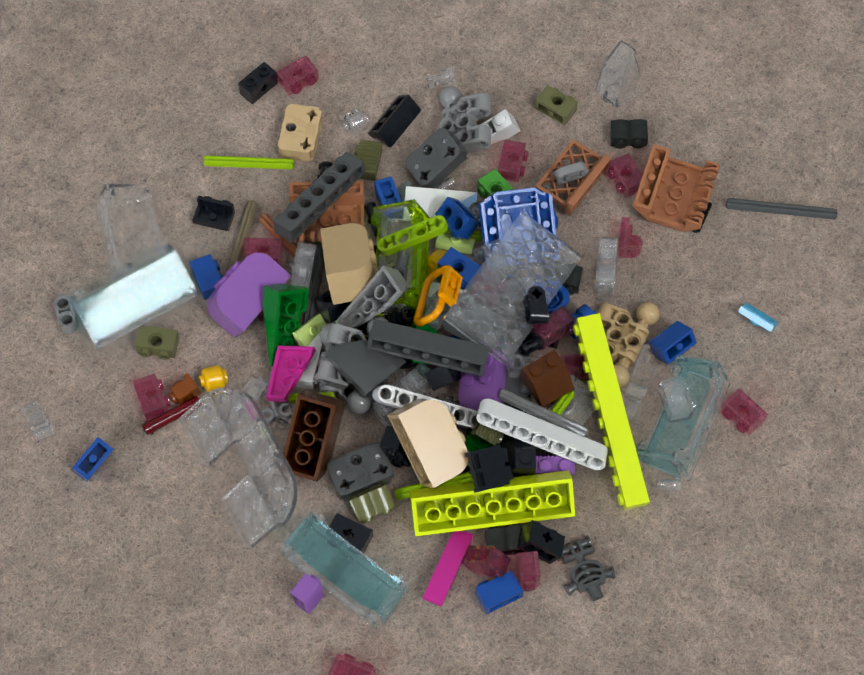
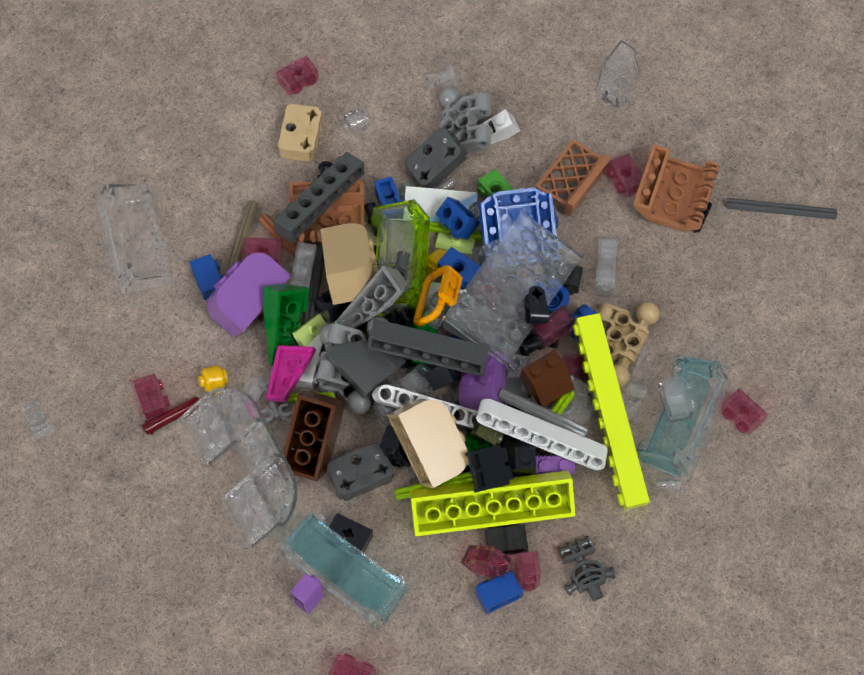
(65, 314): light grey beam -> none
(92, 459): blue brick -> none
(134, 297): windscreen -> none
(148, 336): olive brick -> none
(184, 390): dark orange brick -> none
(214, 213): black bracket -> none
(248, 162): lime axle -> none
(258, 83): black brick -> none
(370, 154): olive brick -> none
(371, 502): olive brick -> none
(395, 120): black panel -> none
(413, 238): lime beam -> none
(448, 567): dark pink slope -> none
(511, 152): clear pink brick -> none
(542, 539): black brick -> none
(546, 104): olive brick -> none
(570, 172): light grey beam -> none
(628, 239): clear pink plate -> none
(629, 133): pearl dark grey brick -> none
(672, 342): blue brick -> none
(758, 317): medium azure plate -> none

